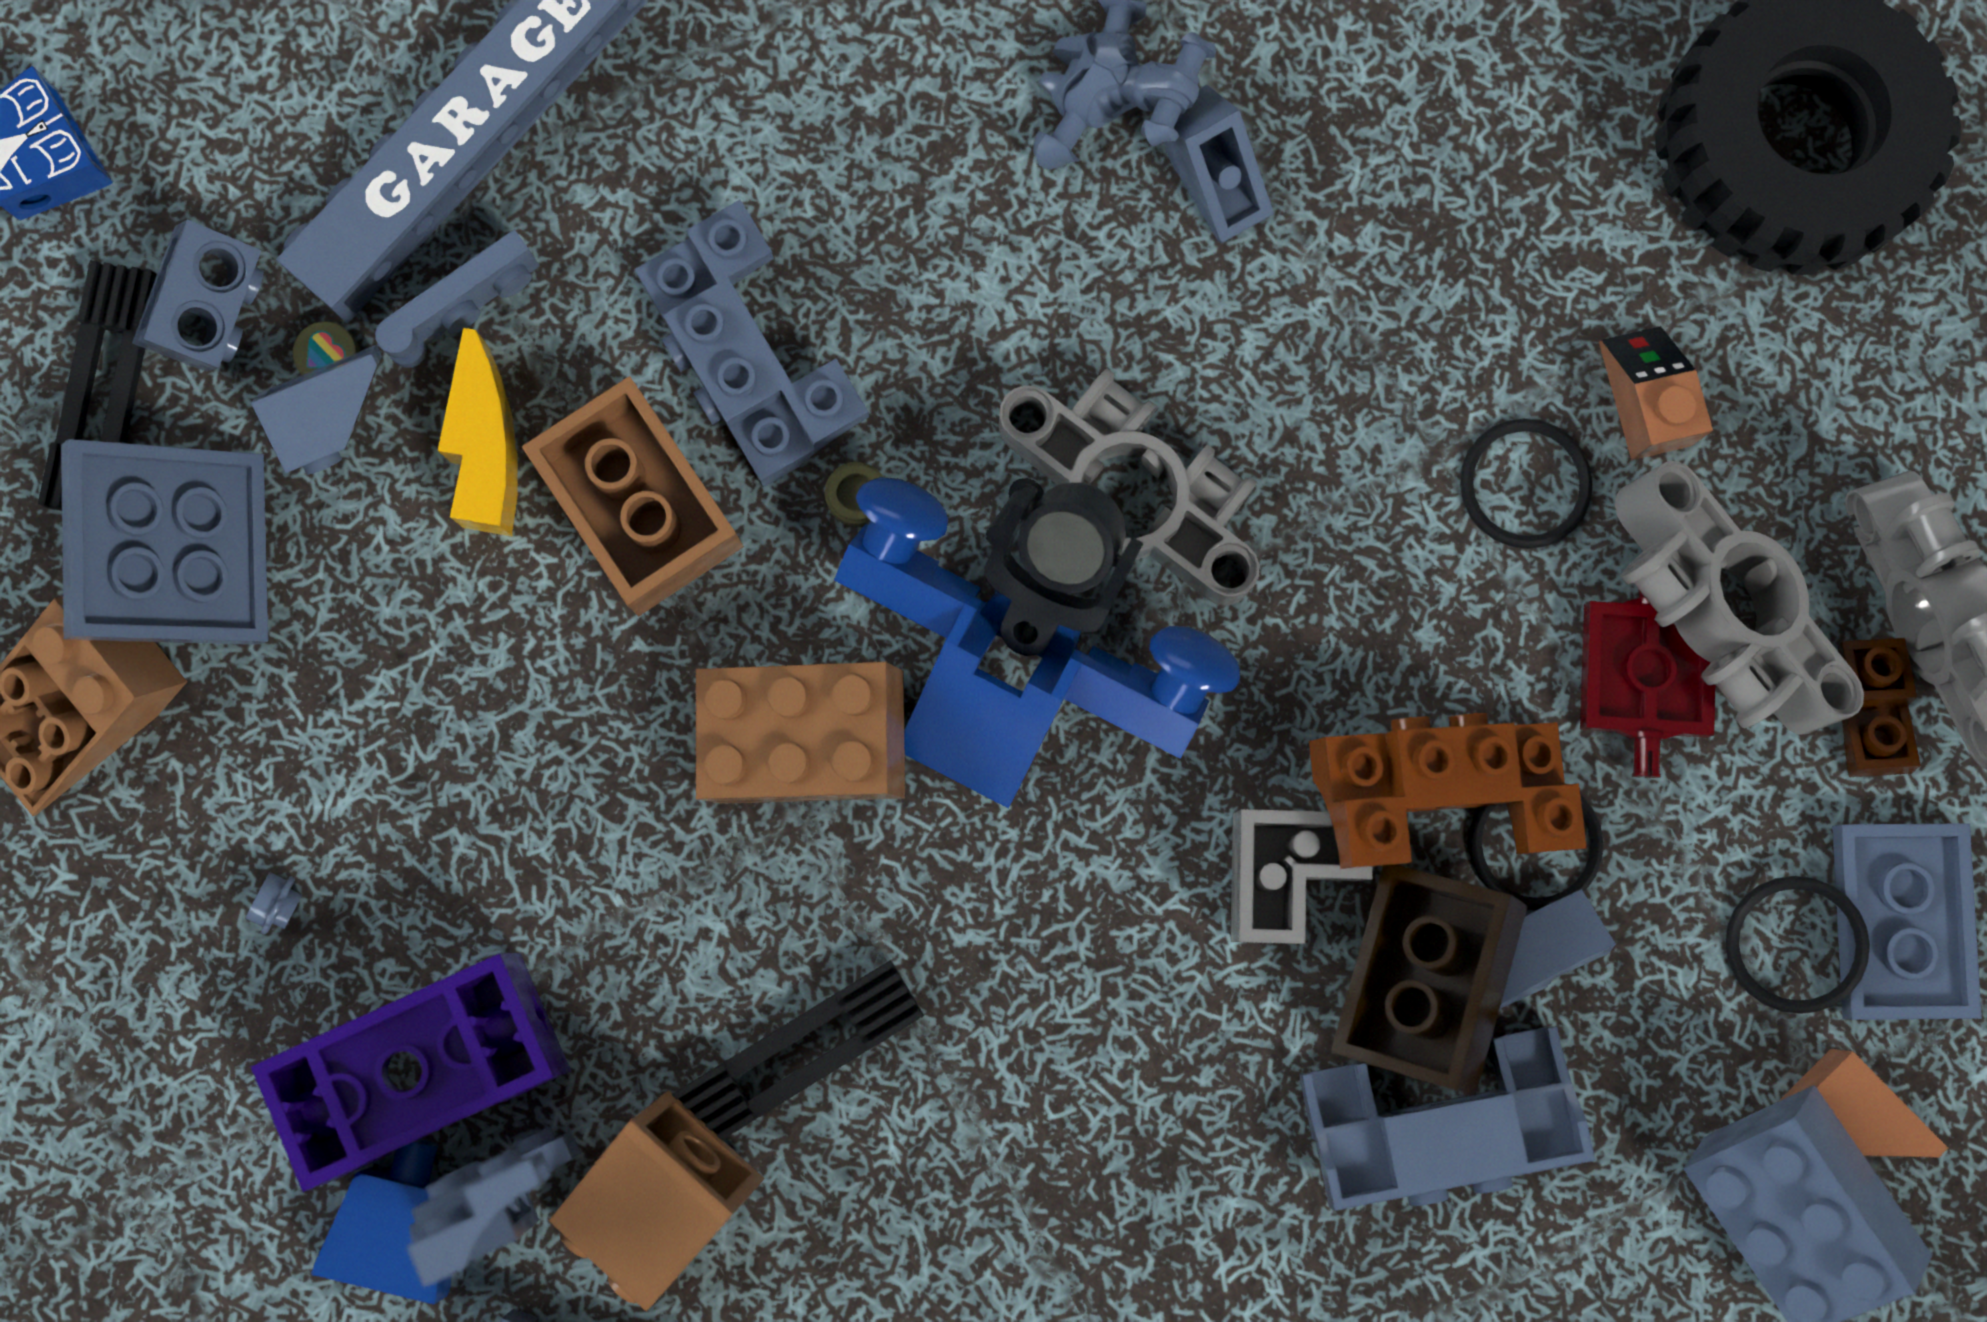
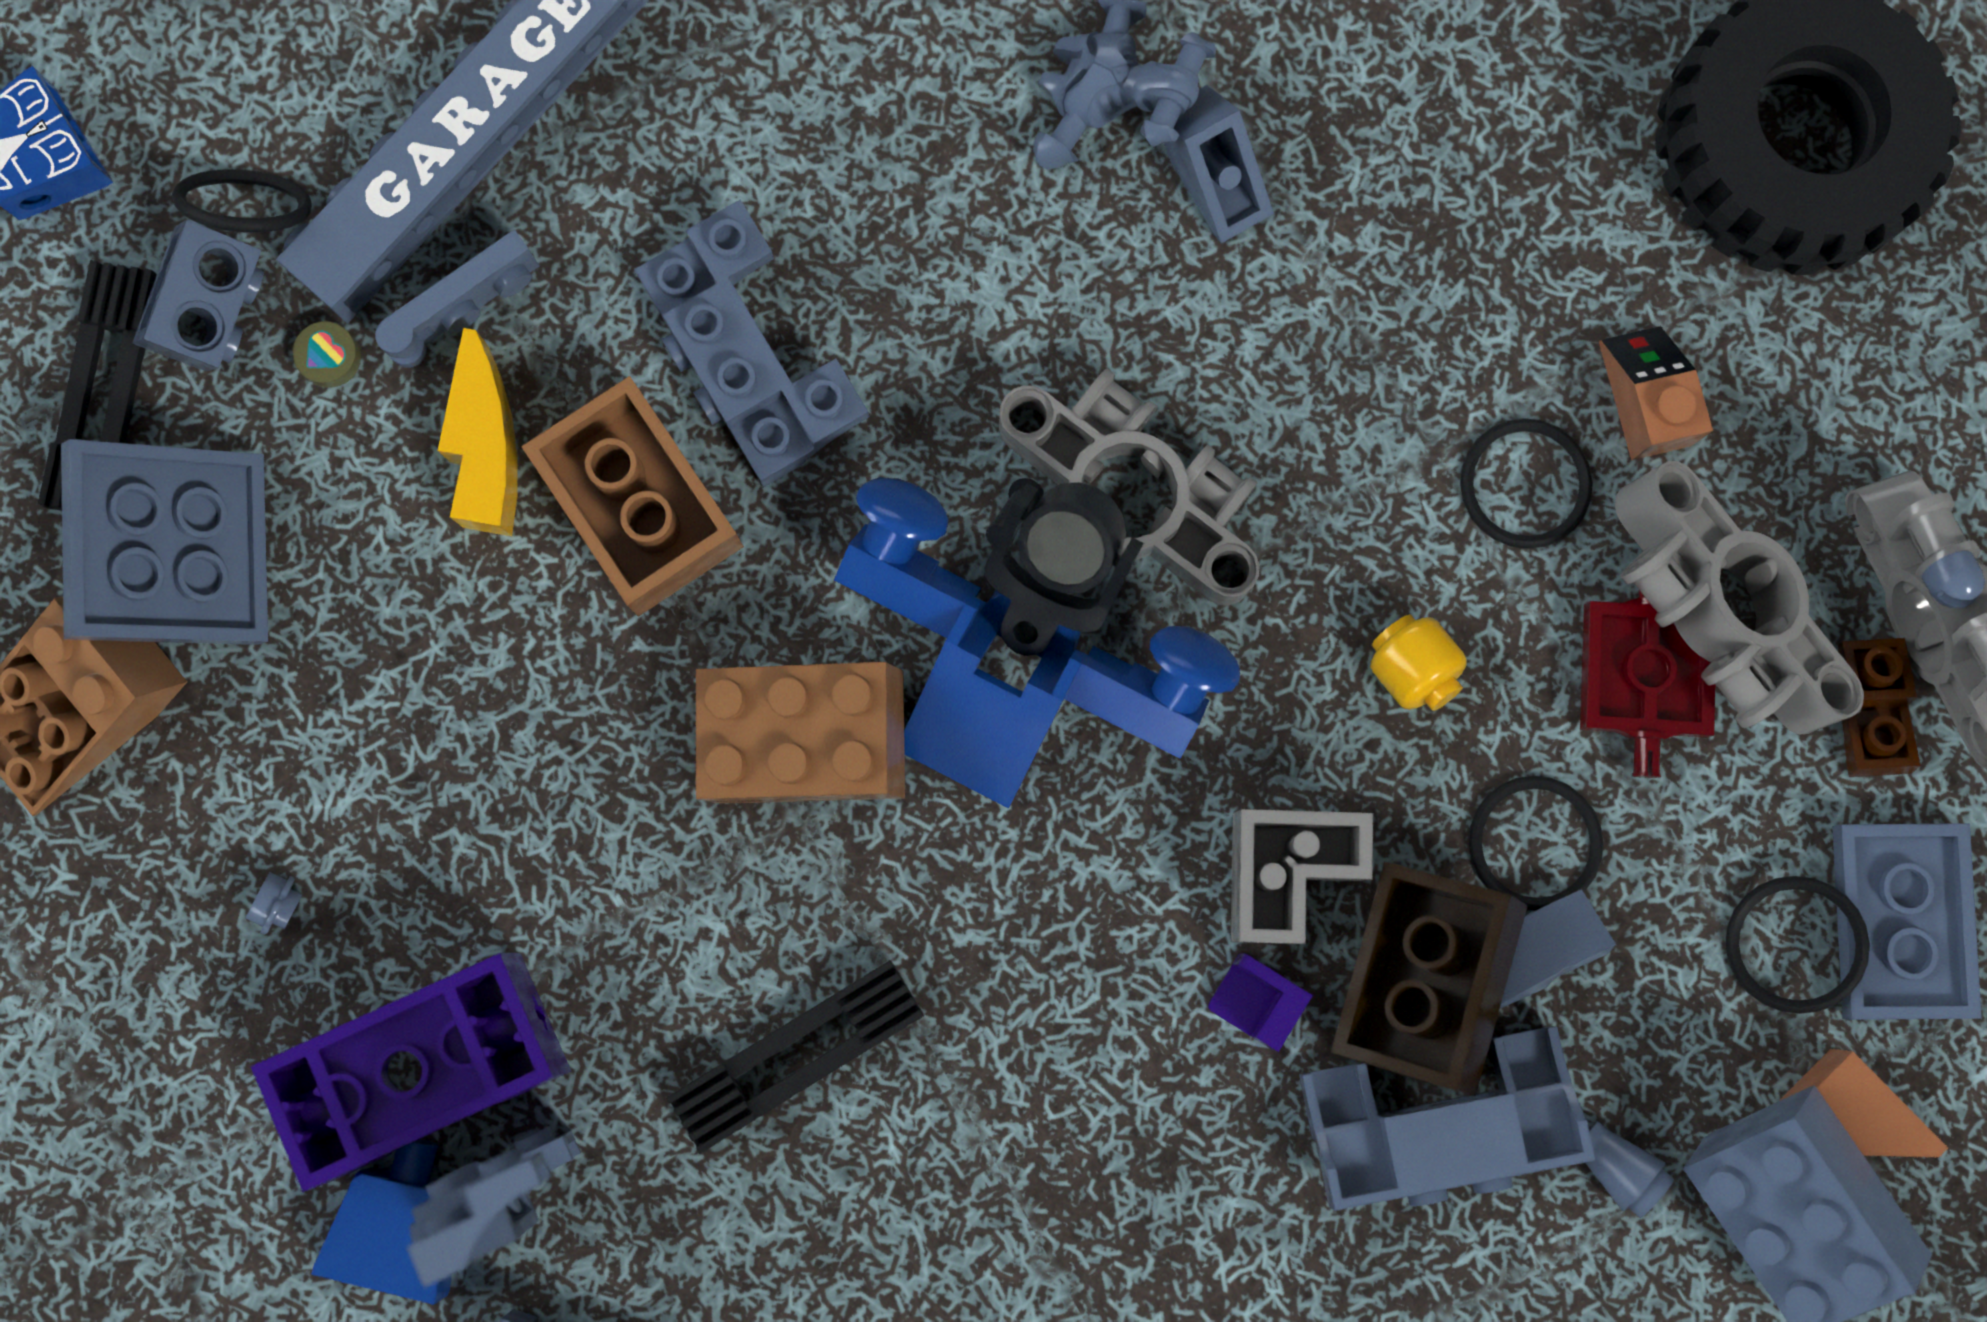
(238, 224): none -> black tyre
(317, 411): sand blue slope -> none
(654, 1200): medium nougat slope -> none
(842, 492): olive tile -> none
(1259, 1001): none -> dark purple panel
(1418, 663): none -> yellow head
(1418, 768): dark orange bracket -> none
(1627, 1171): none -> sand blue cone
(1955, 579): none -> sand blue hinge

